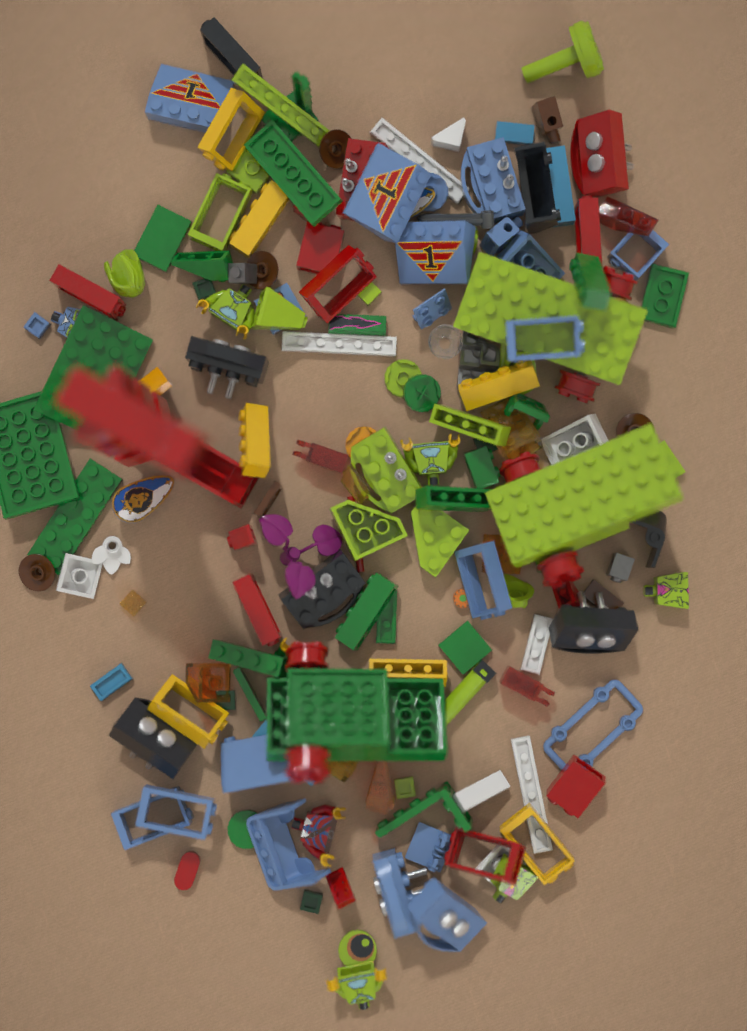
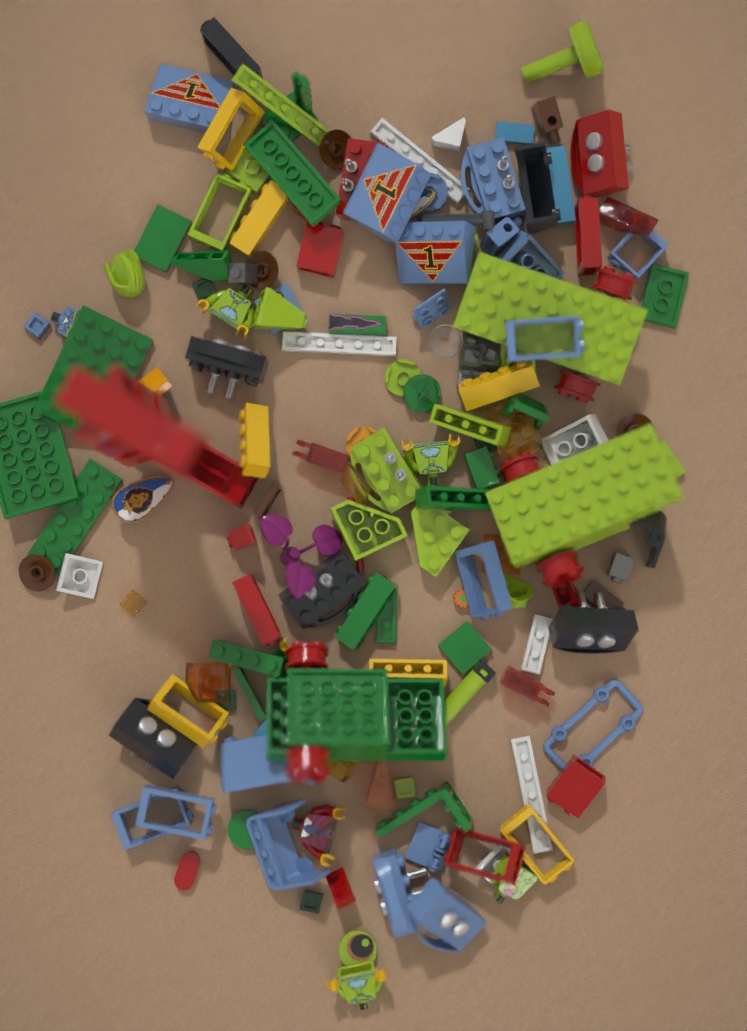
(88, 292): red window -> none
(111, 557): white plate -> none
(111, 682): dark azure tile -> none
(348, 293): red window -> none
(369, 293): lime tile -> none
(481, 791): white tile -> none
(590, 281): green brick -> none
(669, 590): lime torso -> none

